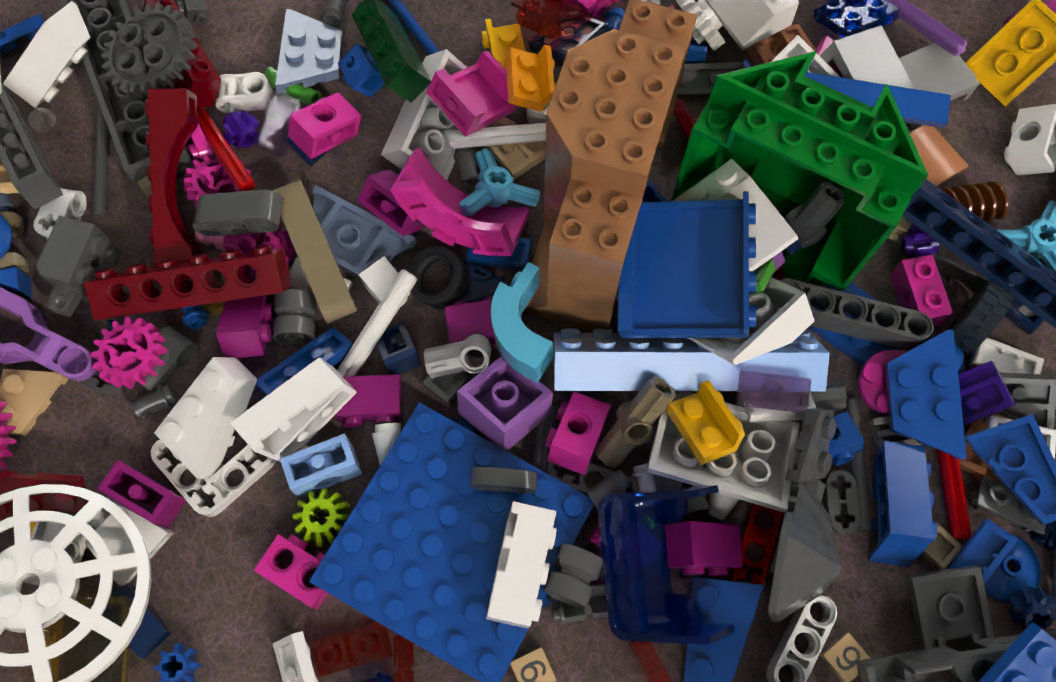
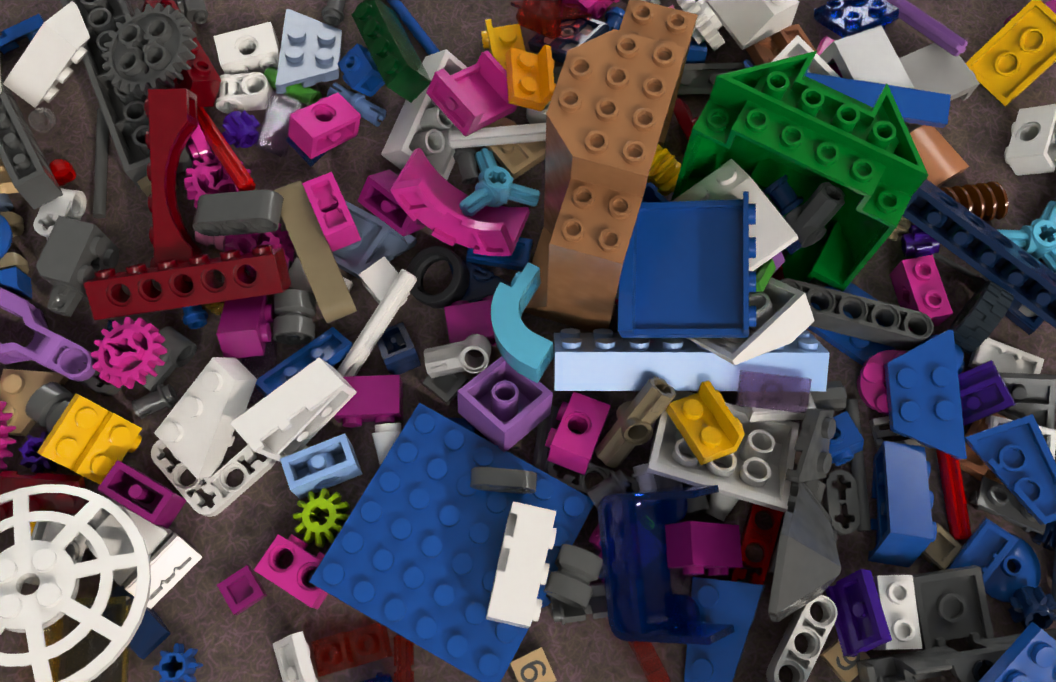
(32, 458): none -> dark purple gear
(48, 404): none -> dark grey wheel
(62, 171): none -> red hinge
(90, 439): none -> yellow plate
(167, 568): none -> white plate
(241, 590): none -> magenta plate
(248, 49): none -> white brick
(331, 211): none -> dark pink brick
(367, 109): none -> medium blue pin
(664, 171): none -> yellow gear
(783, 195): none -> dark blue bush
(860, 613): none -> dark purple plate
(900, 611): none -> white brick

